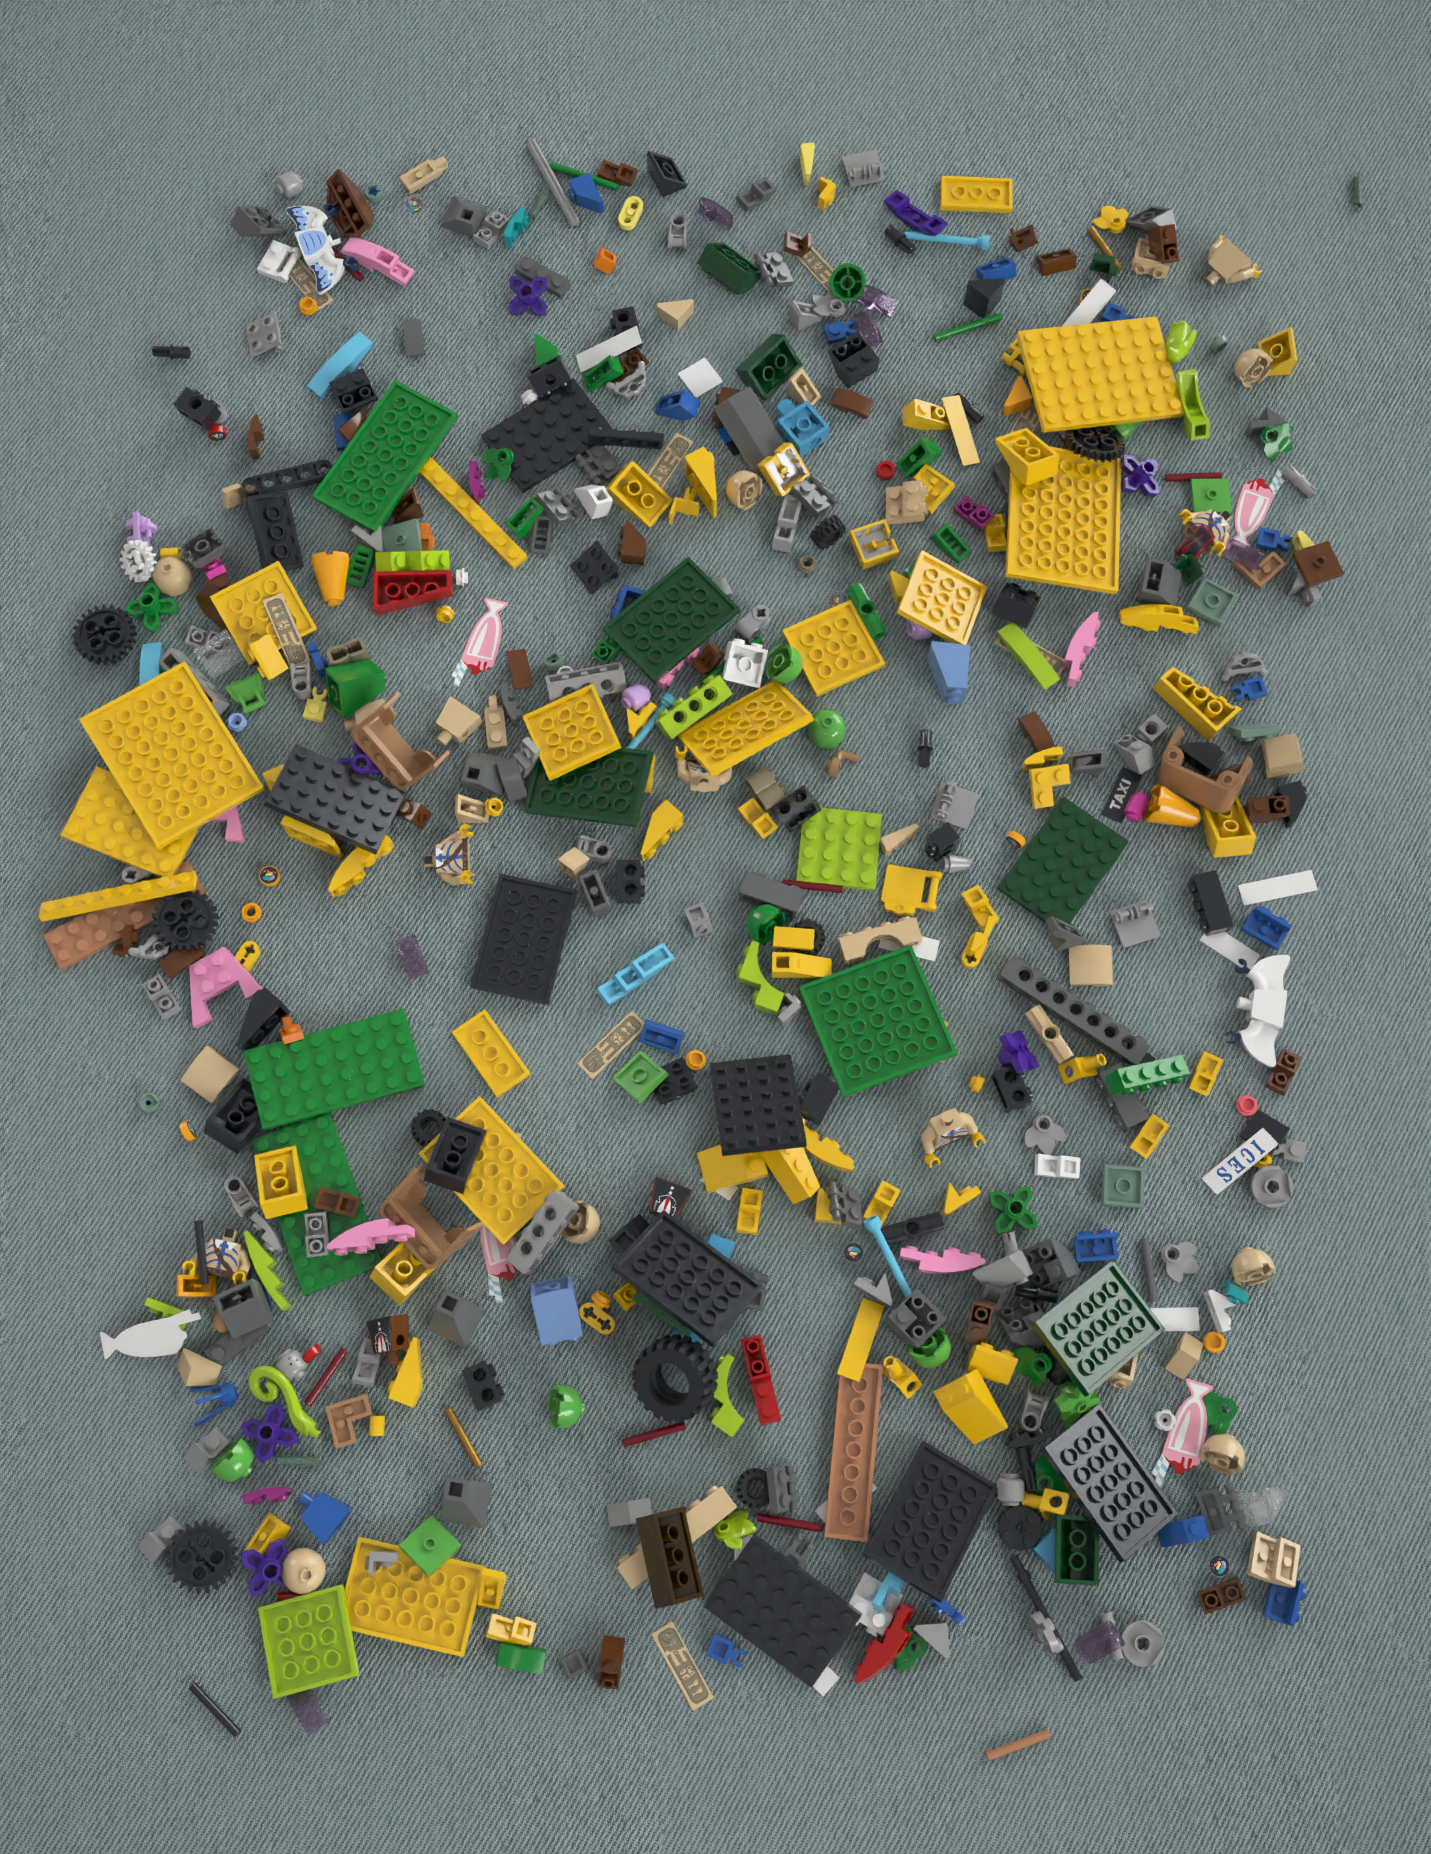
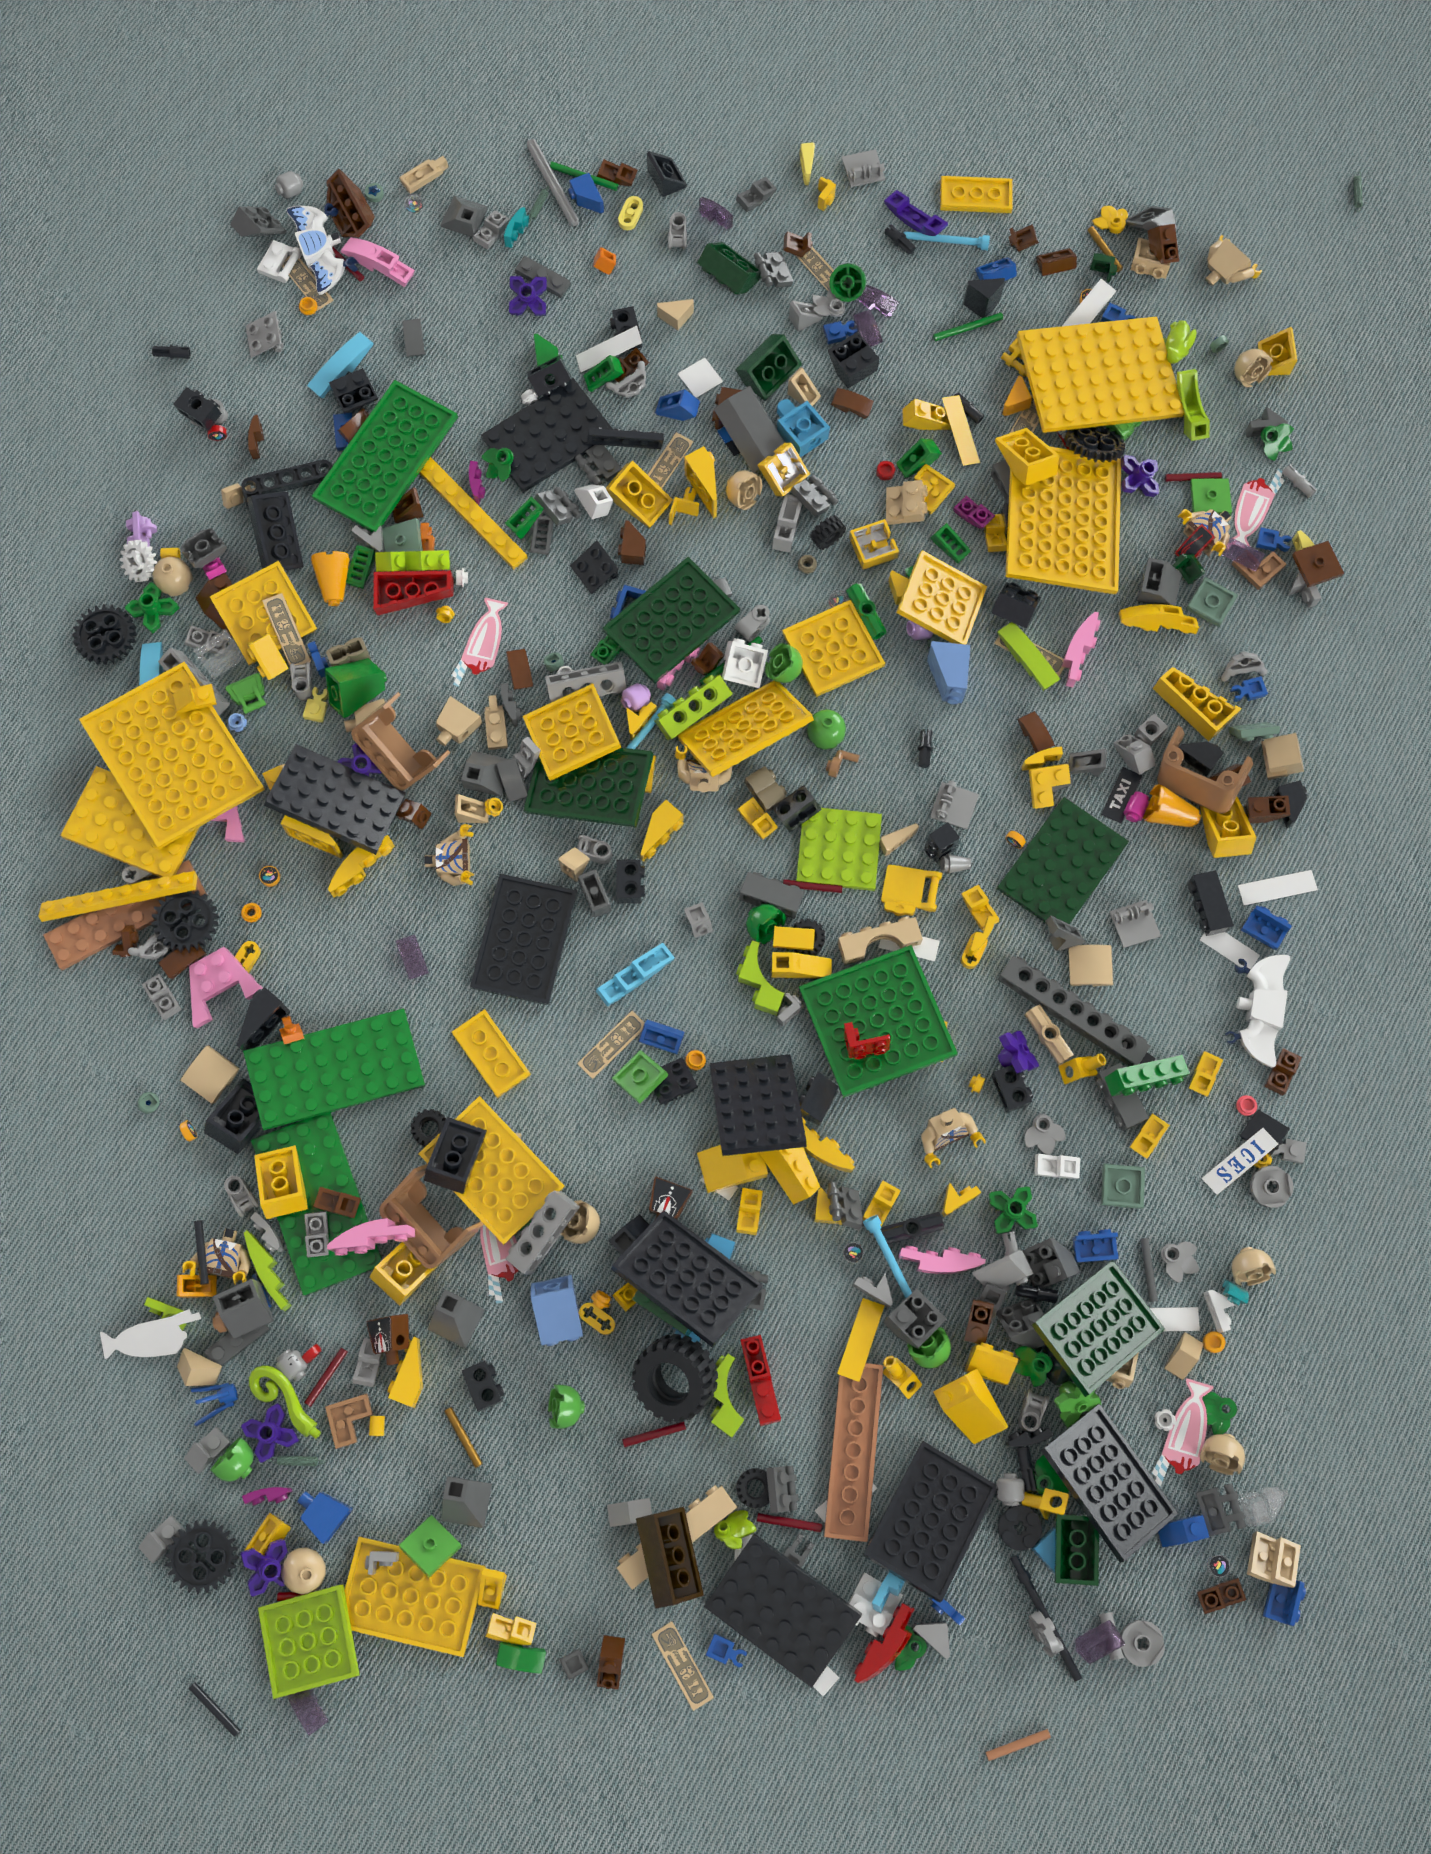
(194, 698): none -> yellow slope
(860, 1049): none -> red bracket

